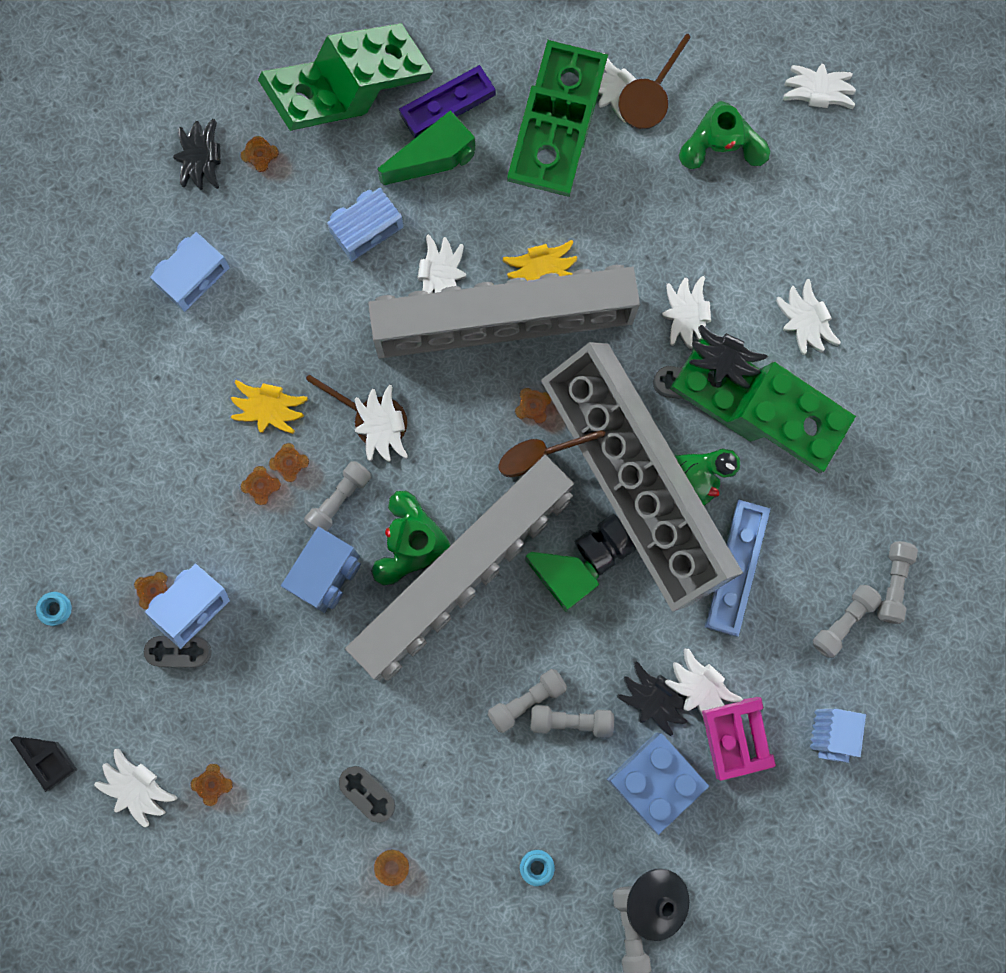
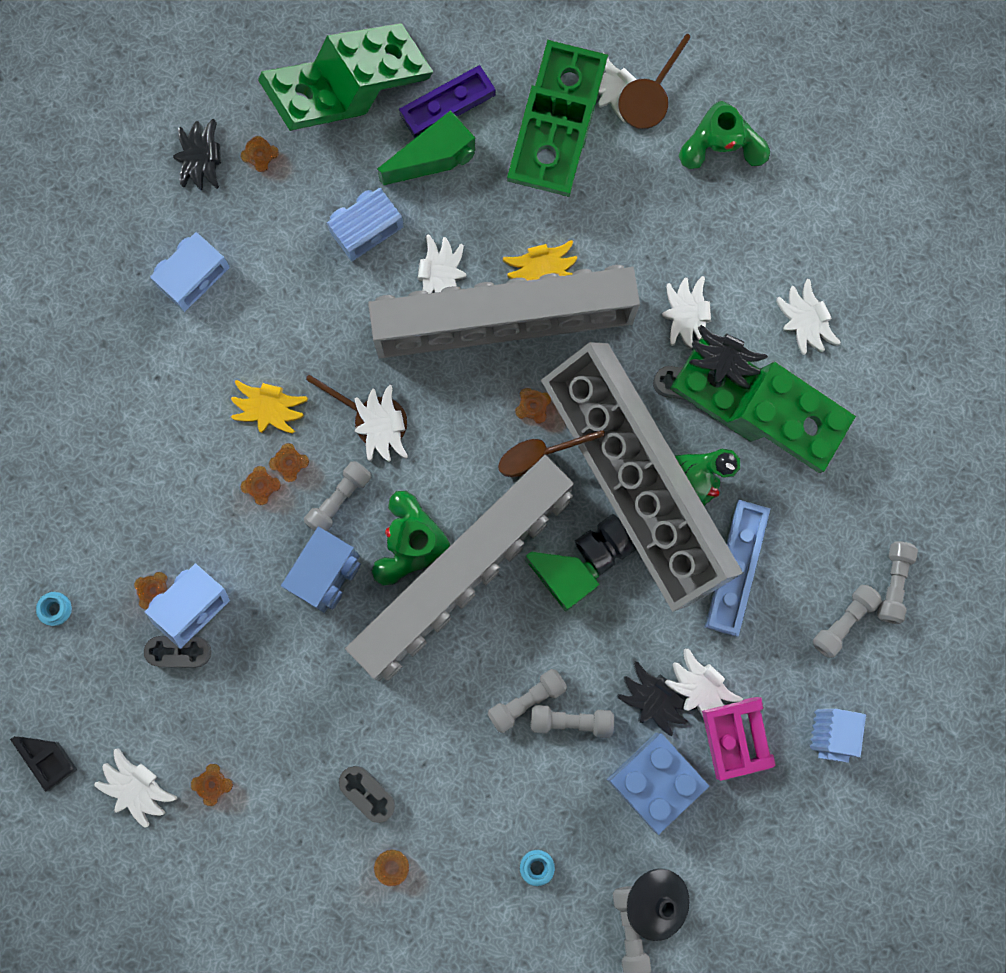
(819, 87): white piece -> none

